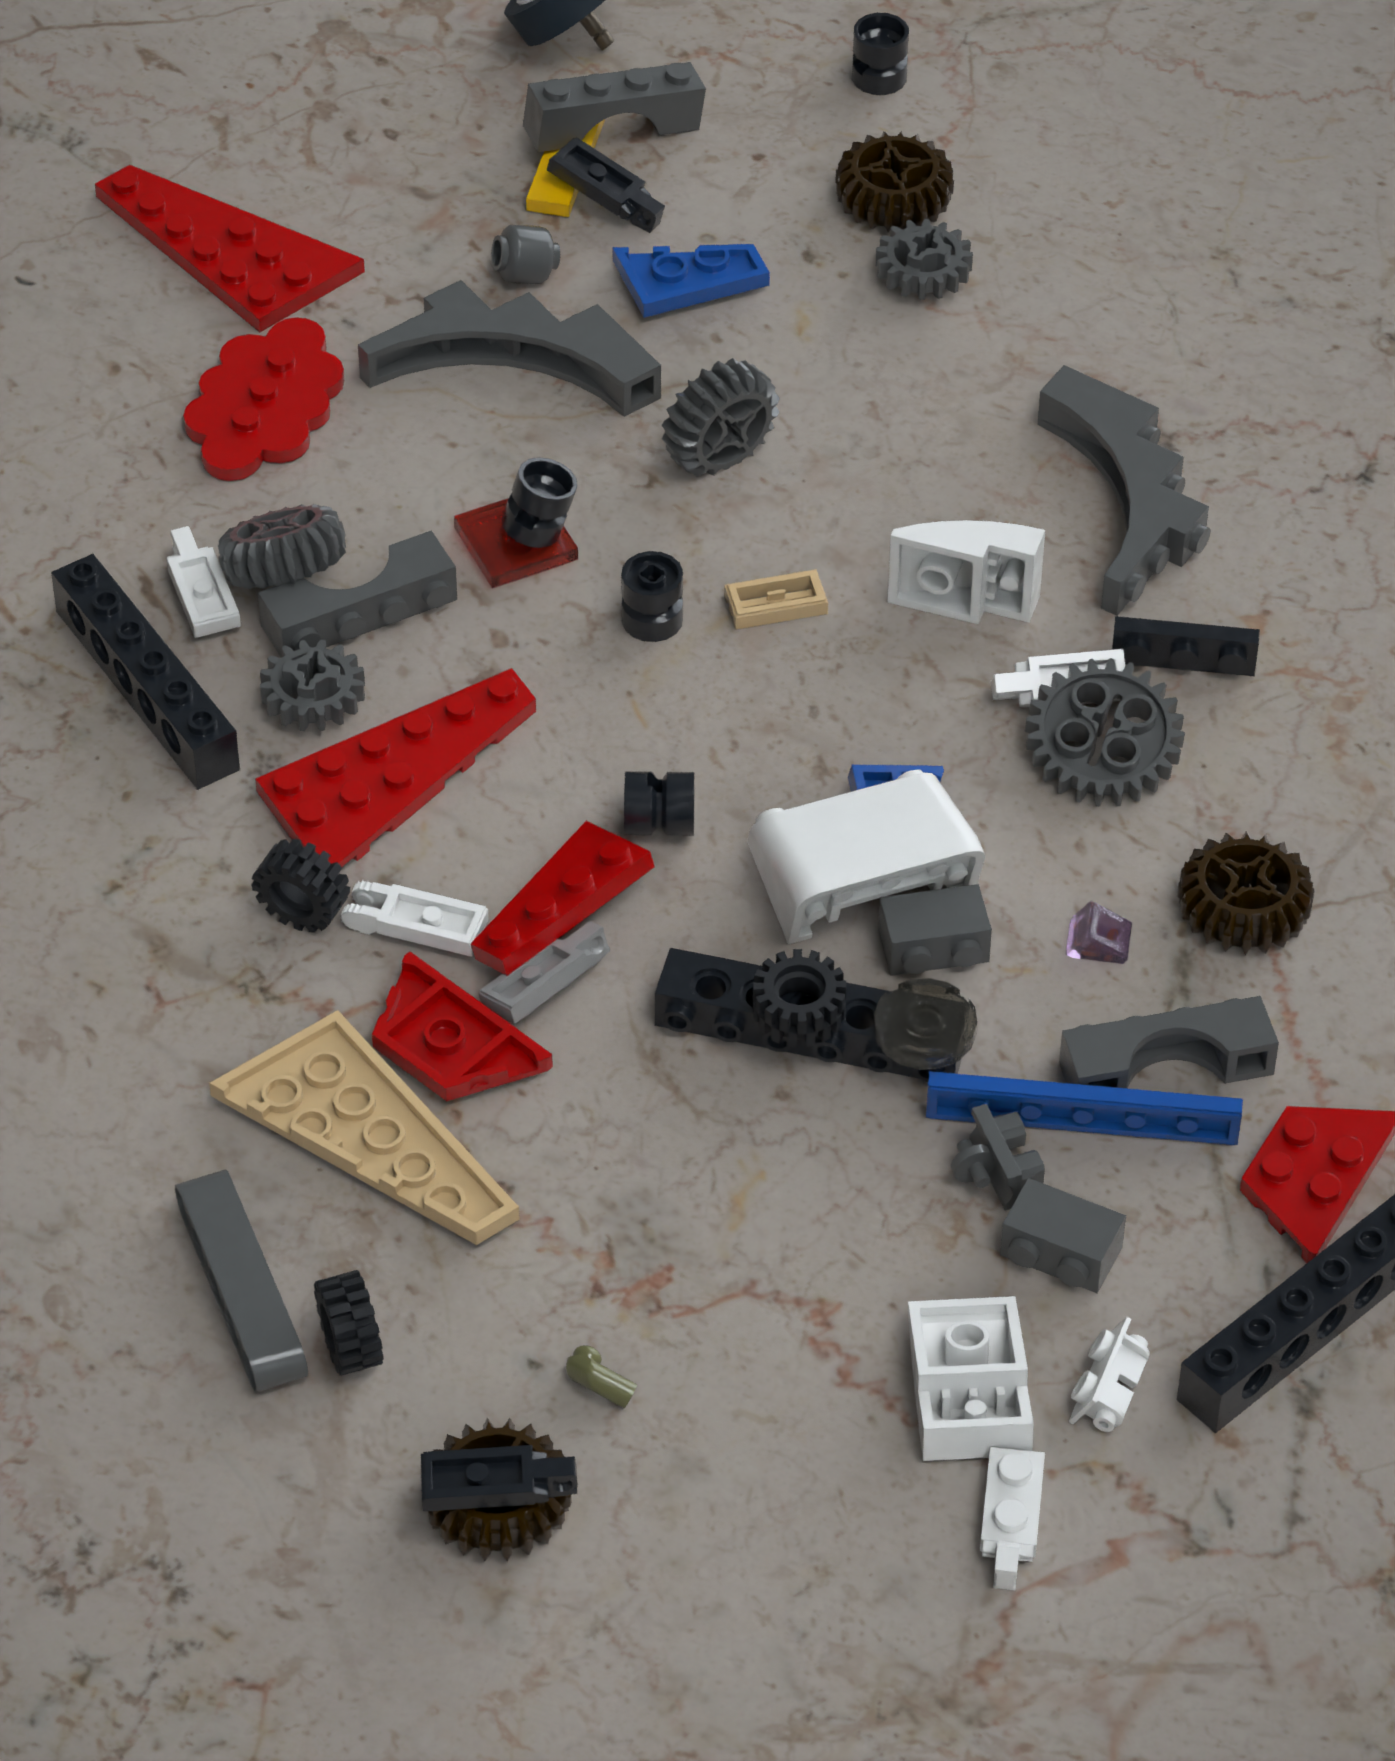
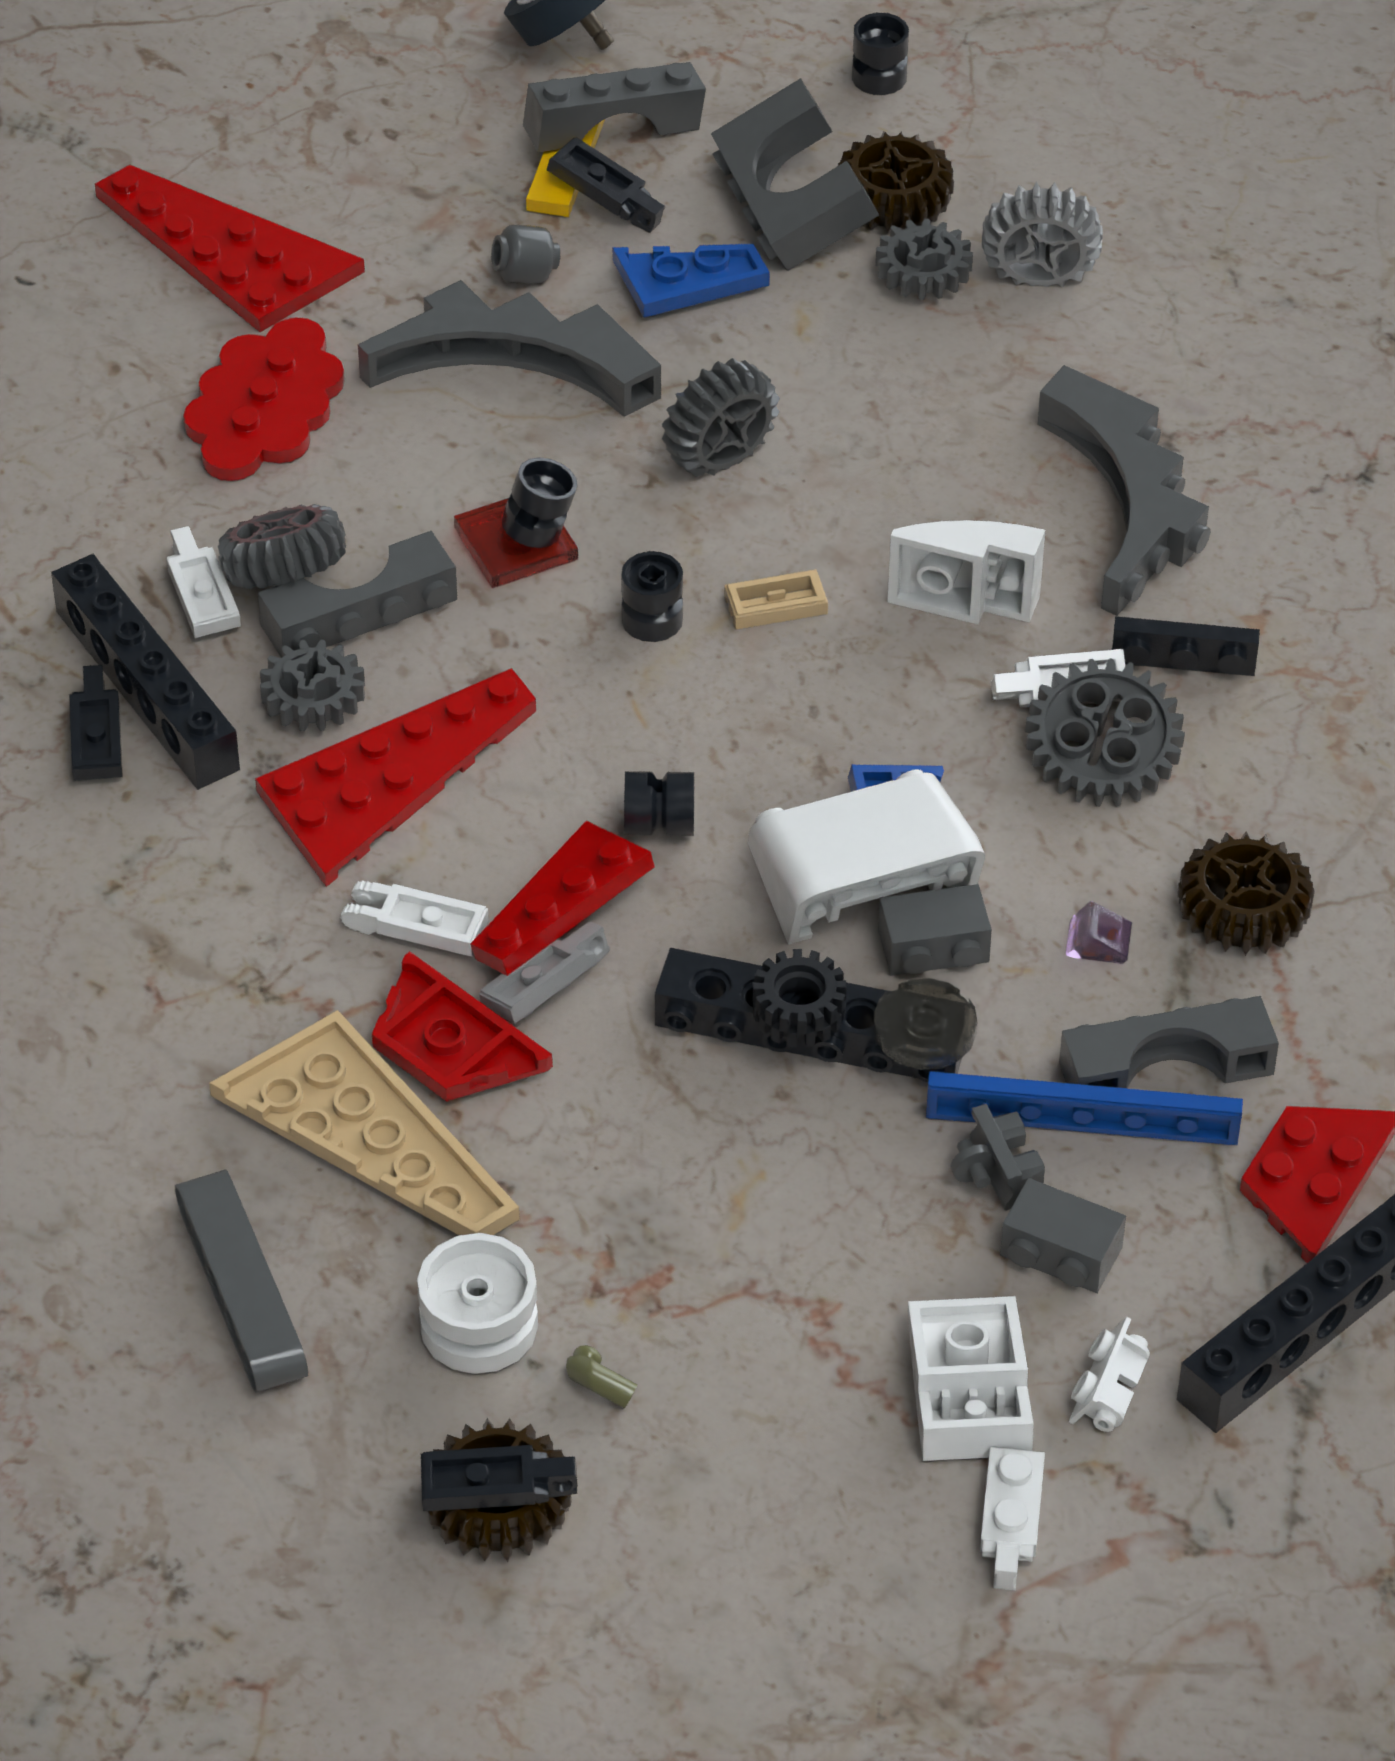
(95, 729): none -> black hinge
(300, 885): black tyre -> none
(348, 1322): black tyre -> none
(477, 1303): none -> white wheel
(799, 220): none -> dark grey arch
(1042, 236): none -> light grey gear

